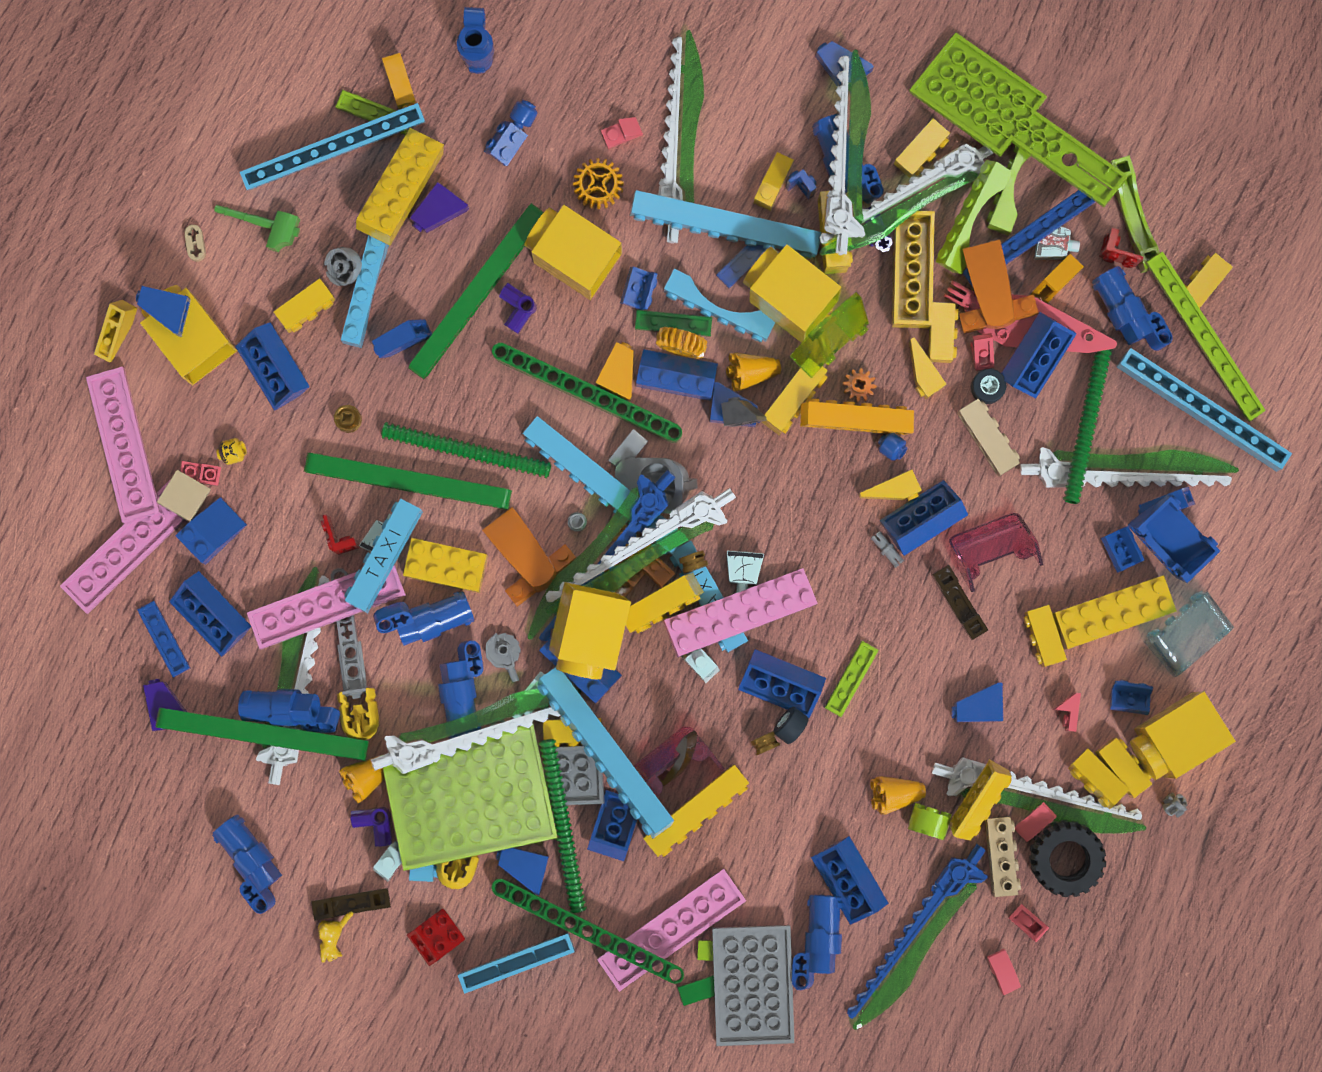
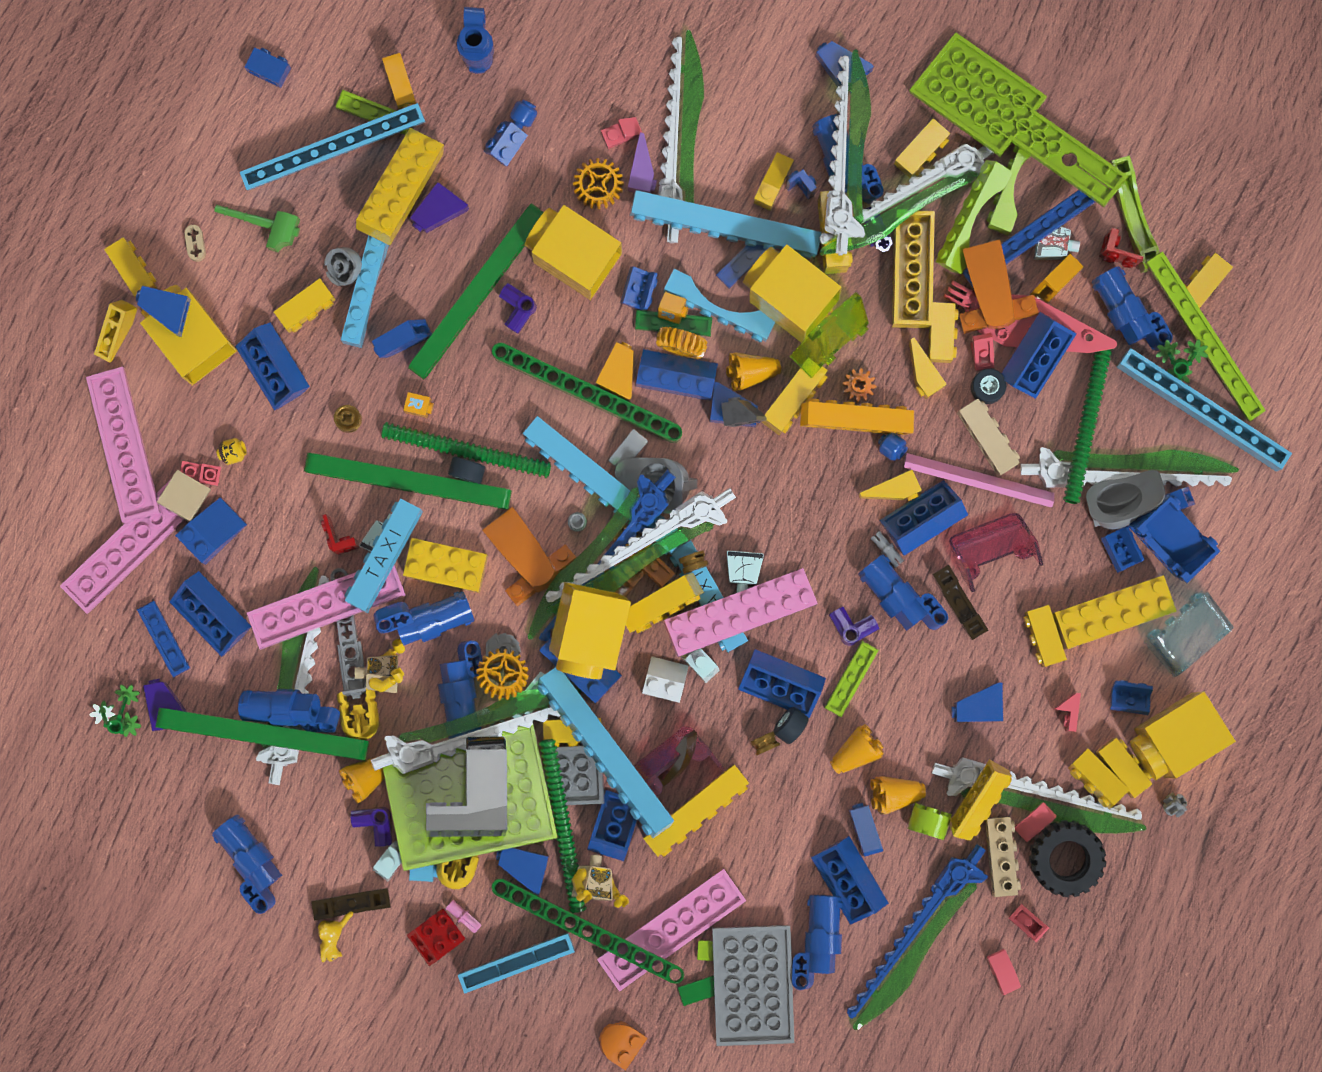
(116, 723): none -> bright green plant
(130, 266): none -> yellow brick
(268, 67): none -> blue brick
(383, 671): none -> torso
(418, 405): none -> light orange brick
(463, 916): none -> bright pink axle
(466, 470): none -> black wheel
(485, 794): none -> piece
(509, 674): none -> light orange gear
(596, 883): none -> torso
(621, 1043): none -> orange slope
(642, 172): none -> medium lavender slope
(665, 679): none -> white slope
(672, 308): none -> light orange brick
(857, 751): none -> light orange cone
(860, 629): none -> dark purple piece
(865, 830): none -> blue slope
(900, 598): none -> blue piece
(979, 480): none -> bright pink tile
(1123, 500): none -> light grey piece
(1181, 366): none -> bright green plant

